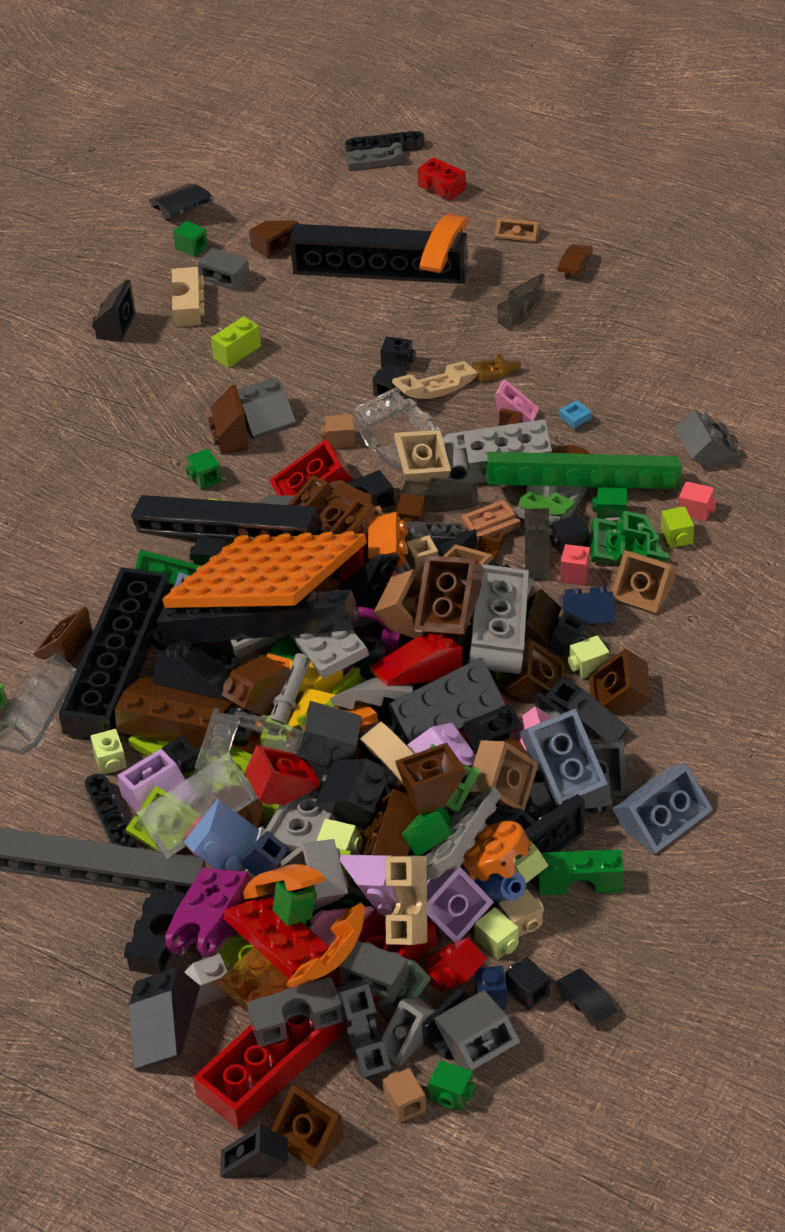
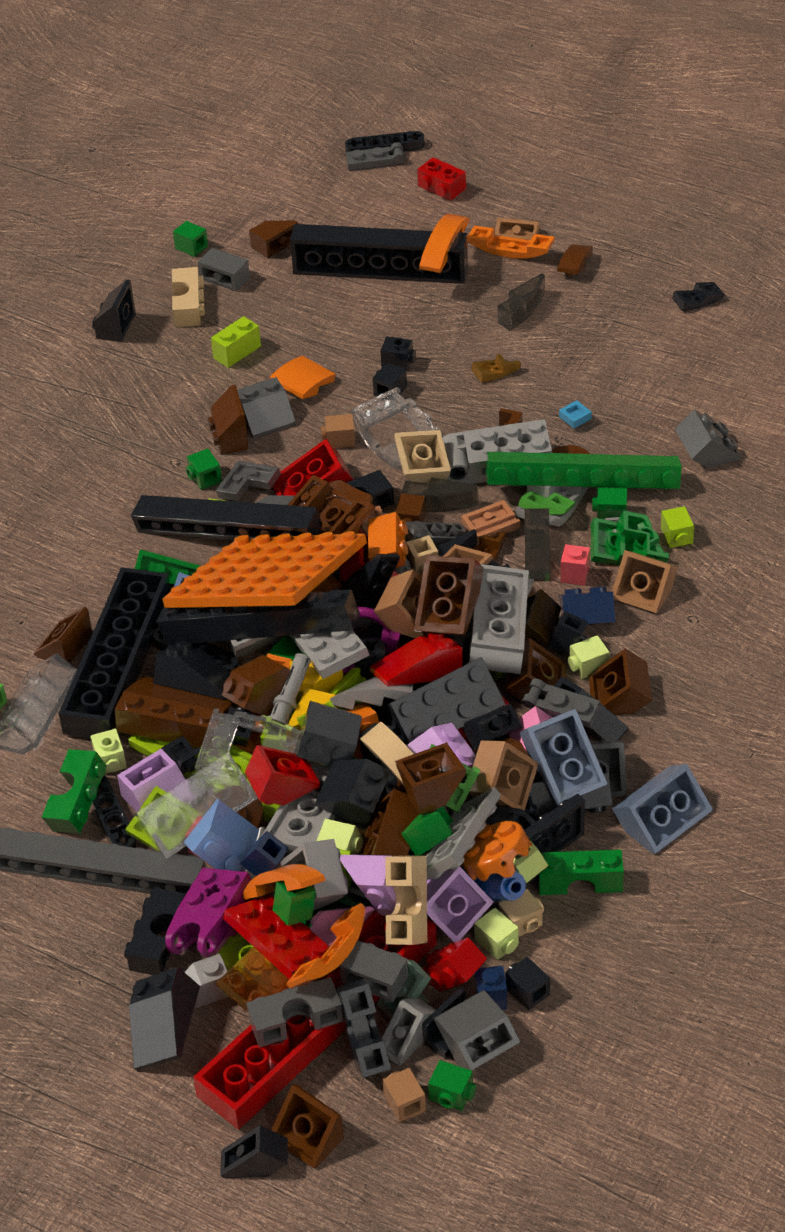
(70, 810): none -> green arch
(181, 200): black slope -> none
(205, 549): black brick -> none
(245, 475): none -> flat silver plate
(303, 377): none -> orange slope
(454, 378): tan slope -> none
(486, 240): none -> orange slope
(512, 399): bright pink slope -> none
(561, 701): none -> dark grey plate
(570, 532): black brick -> none
(588, 995): black slope -> none
(697, 500): coral brick -> none
(702, 295): none -> black slope

